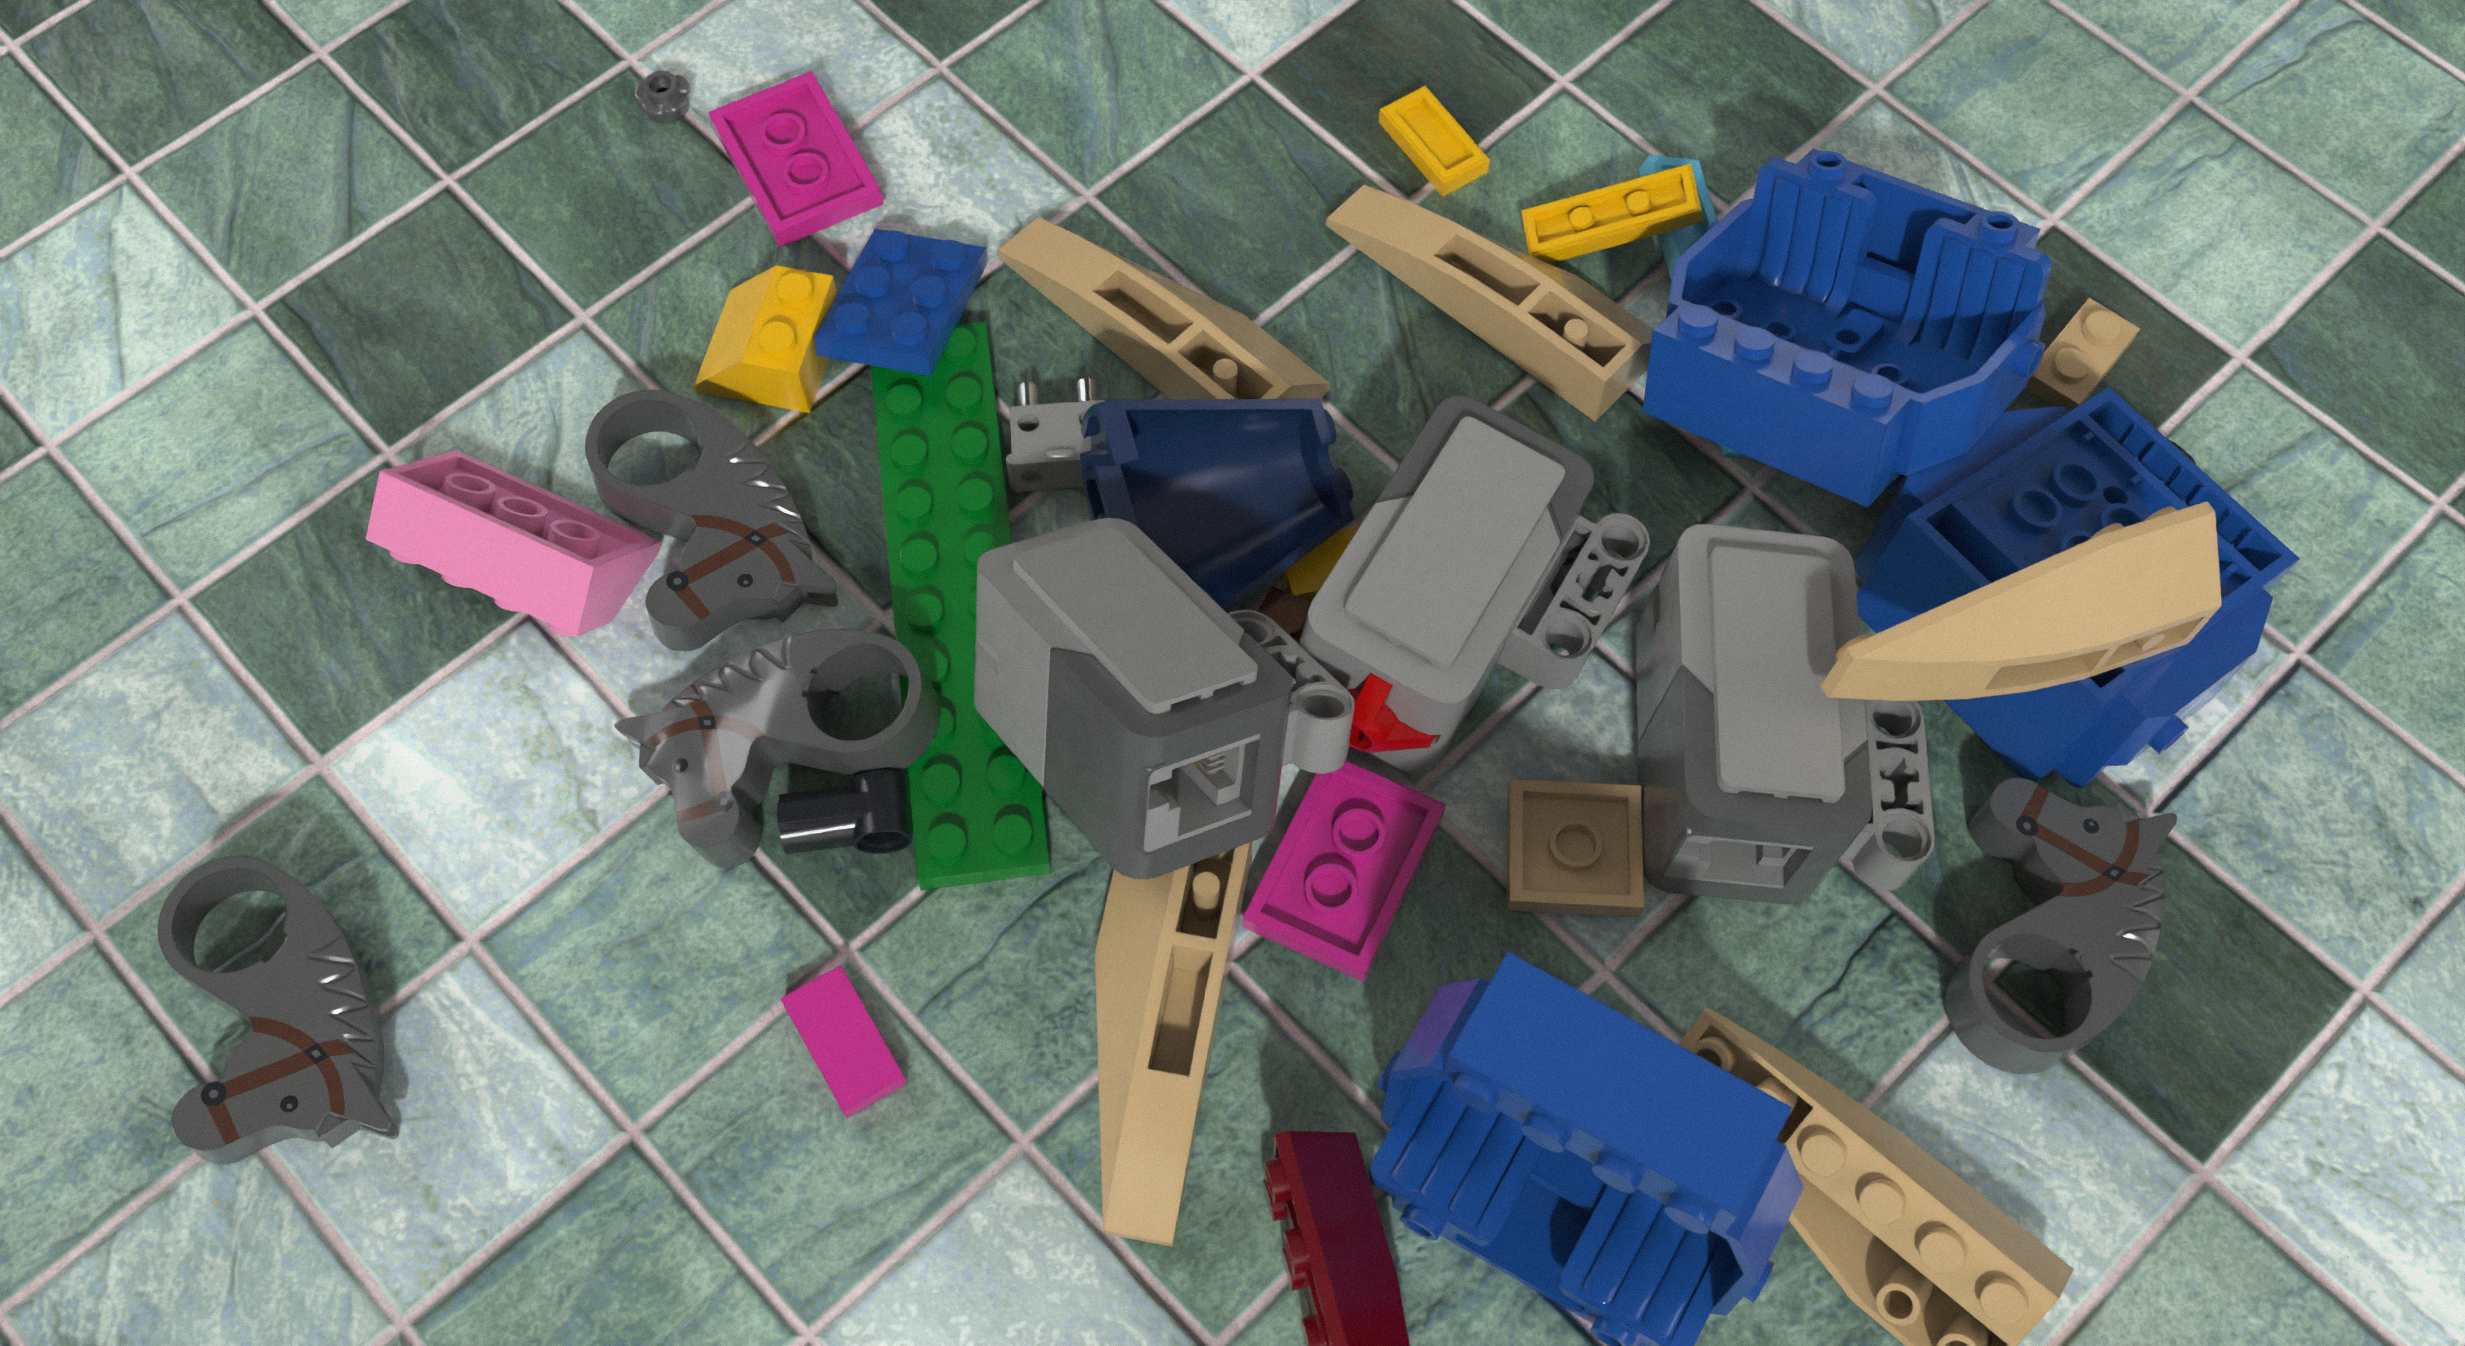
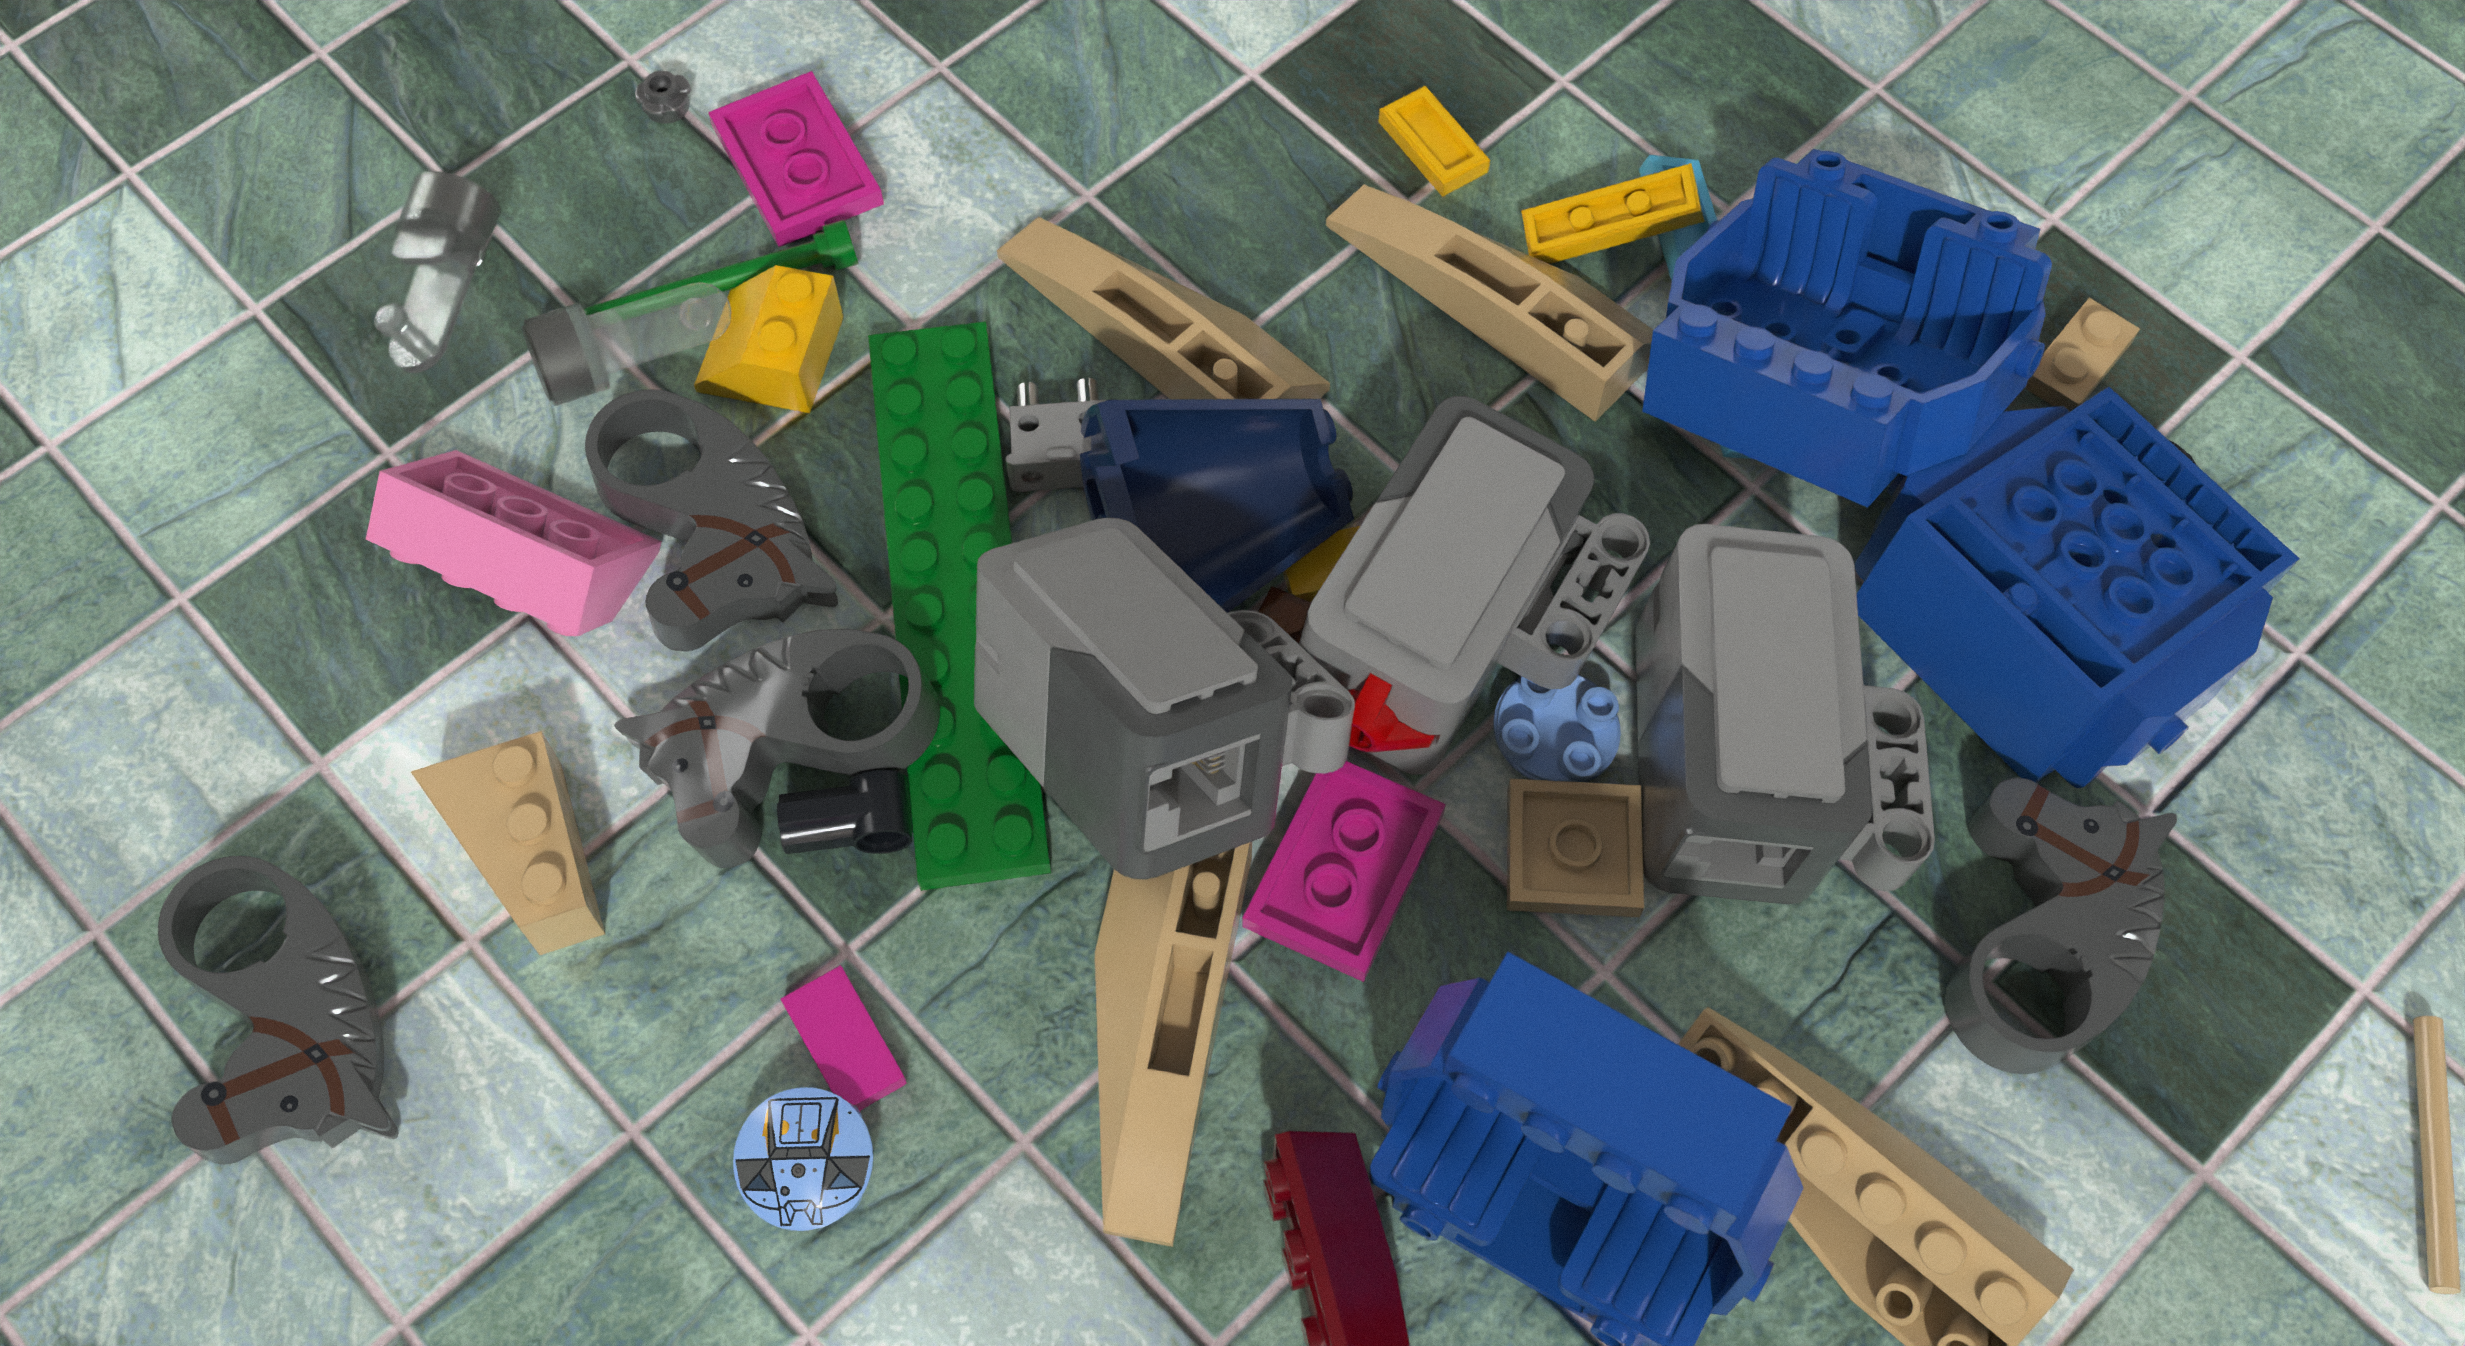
(446, 234): none -> clear piece
(522, 835): none -> tan wedge
(579, 351): none -> clear piece
(803, 1159): none -> light blue dish
(829, 248): none -> green piece
(901, 302): blue plate -> none
(1557, 732): none -> light blue dish
(2052, 622): tan wedge -> none
(2436, 1156): none -> tan bar

